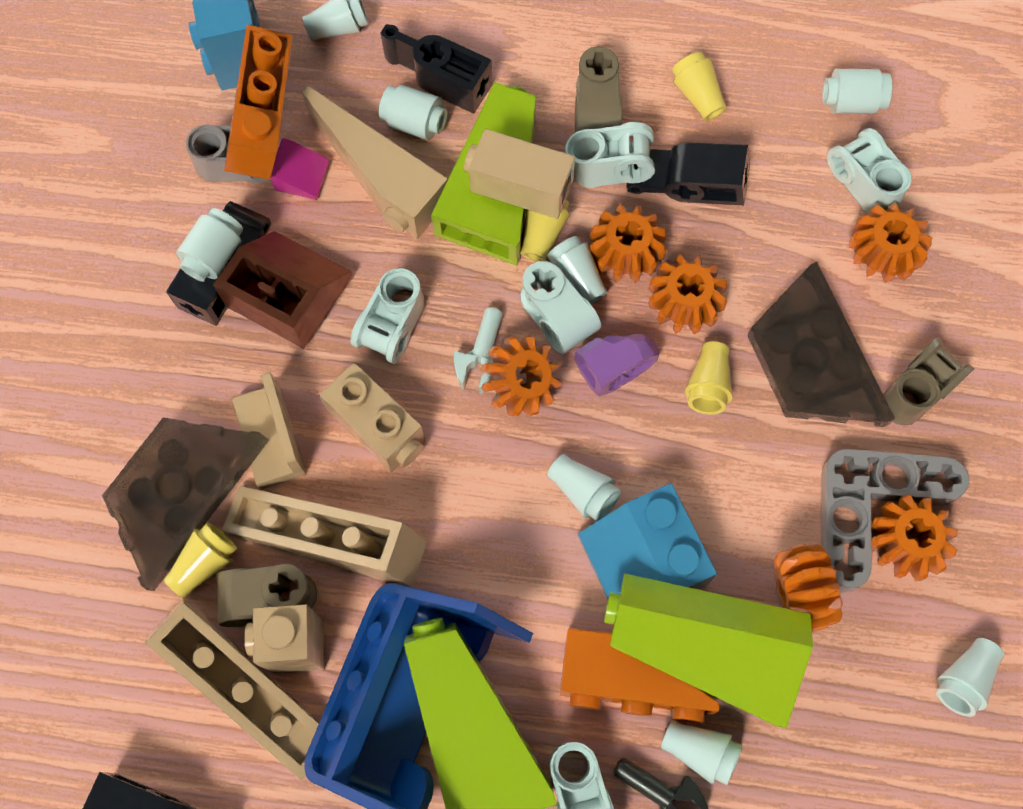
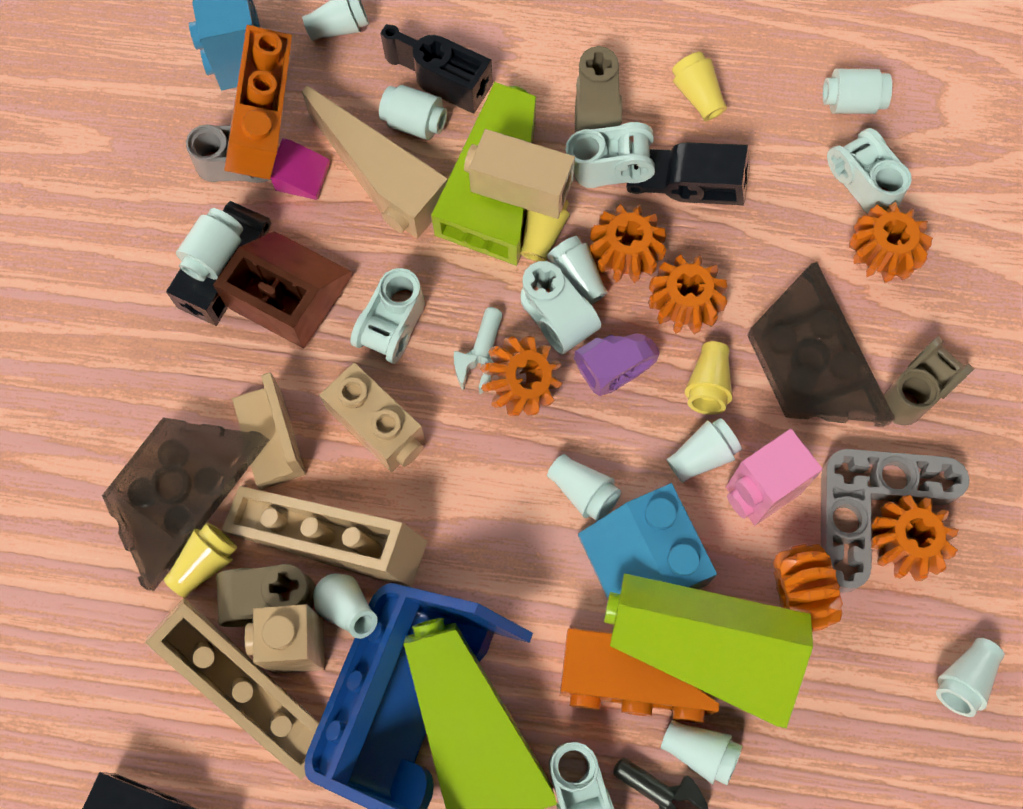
(343, 604): none -> light aqua cone
(705, 450): none -> light aqua cone
(772, 477): none -> bright pink brick

